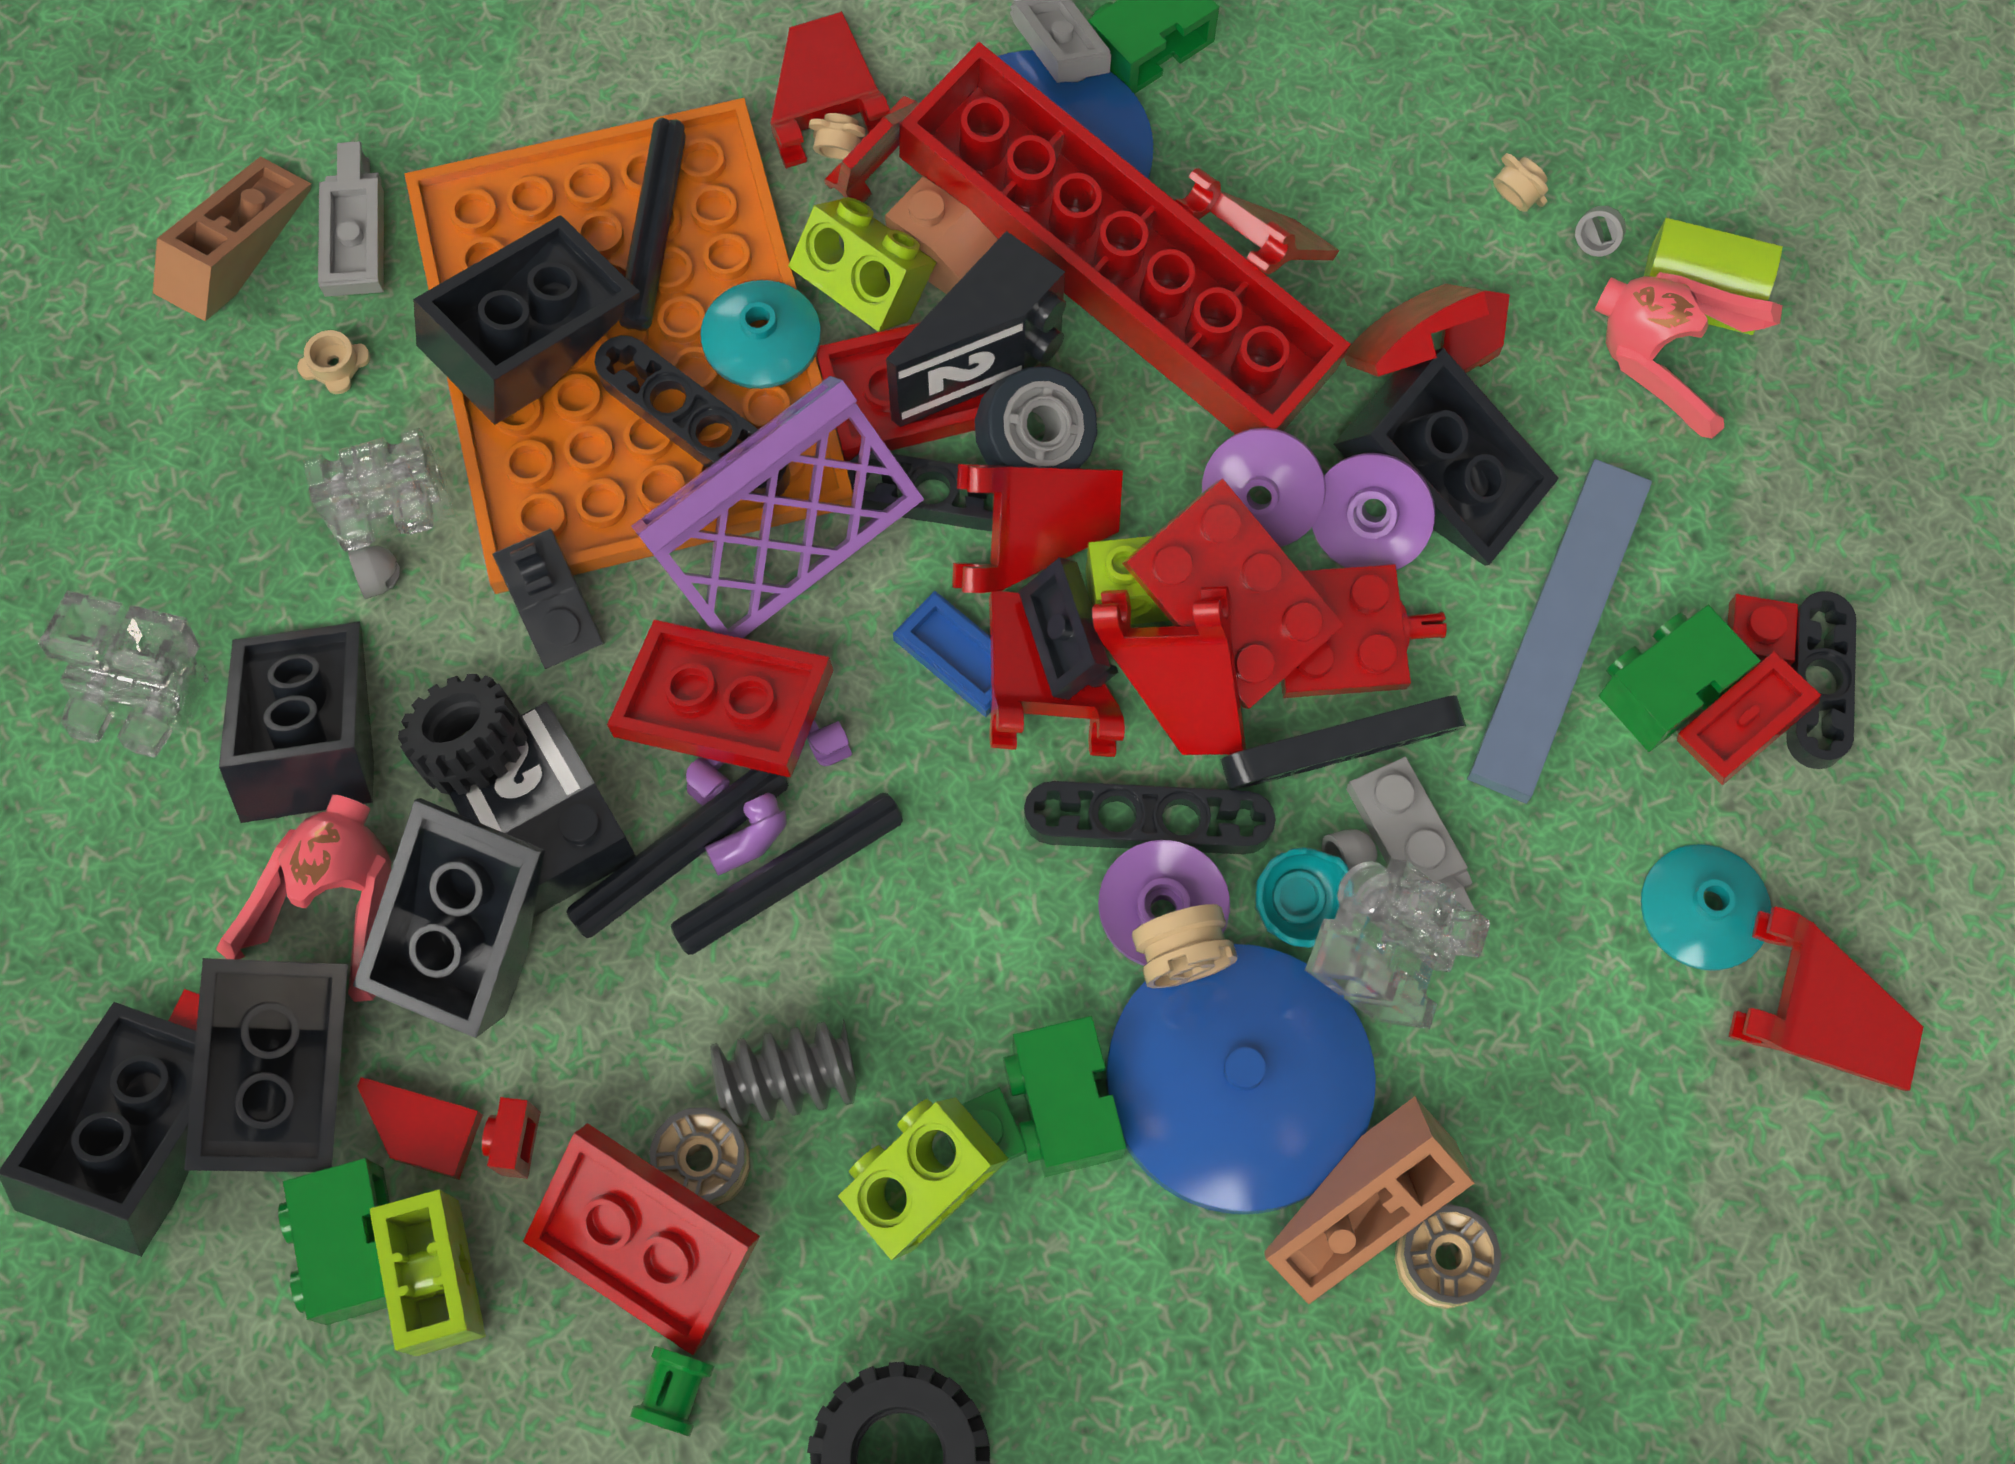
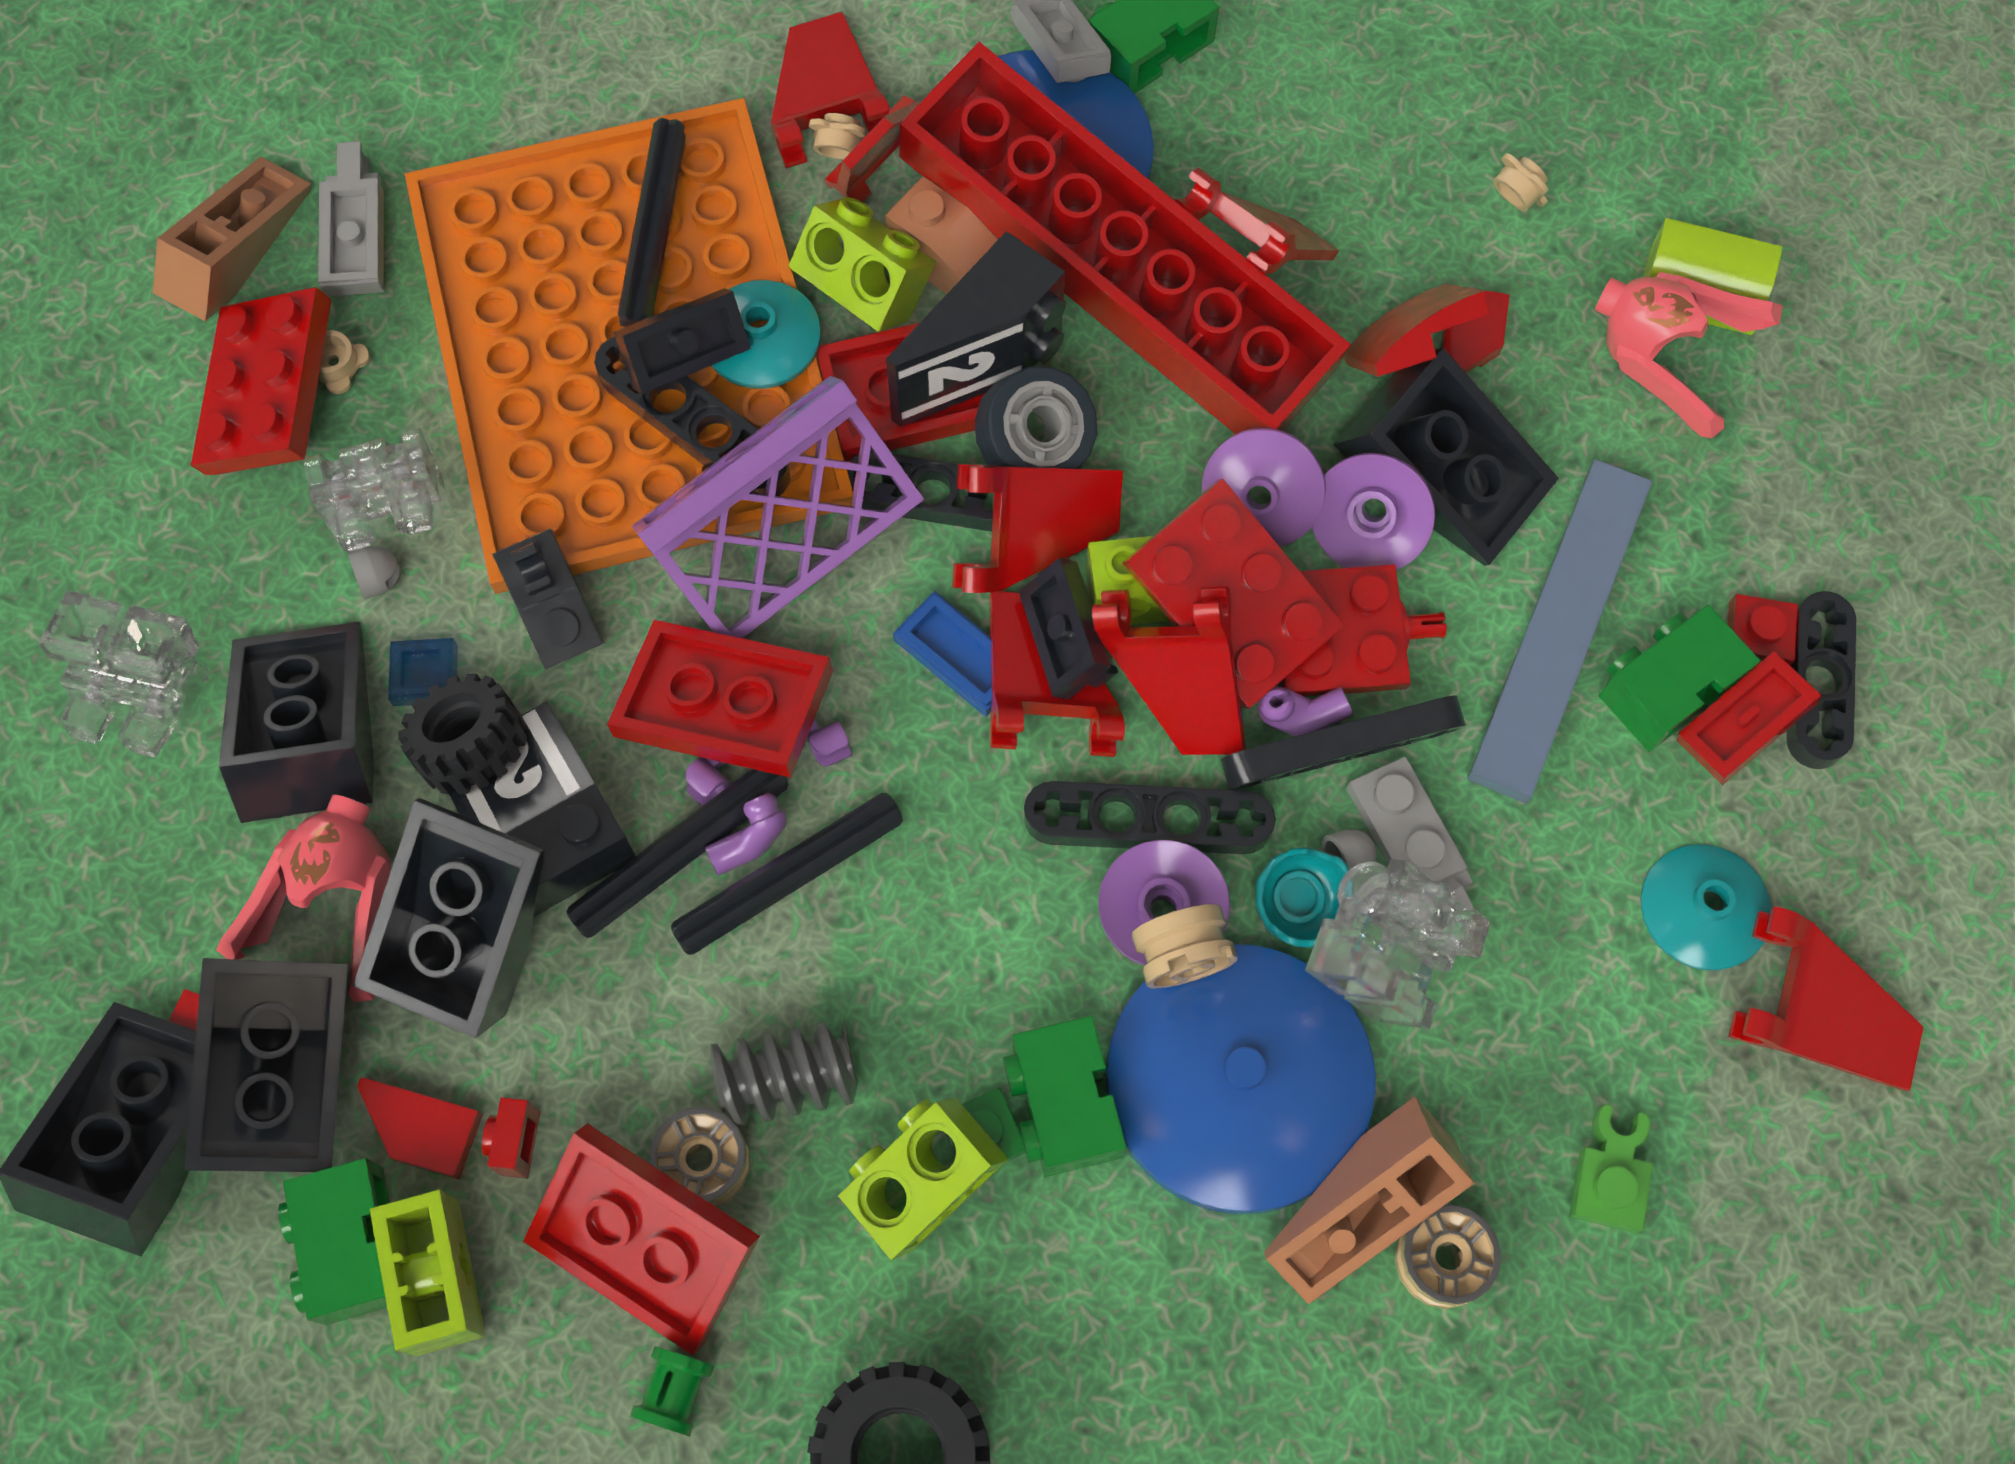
(262, 382): none -> red plate
(419, 666): none -> tile
(521, 317): black slope -> none
(682, 340): none -> black plate
(1301, 715): none -> medium lavender arm
(1590, 233): light grey hinge -> none
(1608, 1181): none -> bright green plate

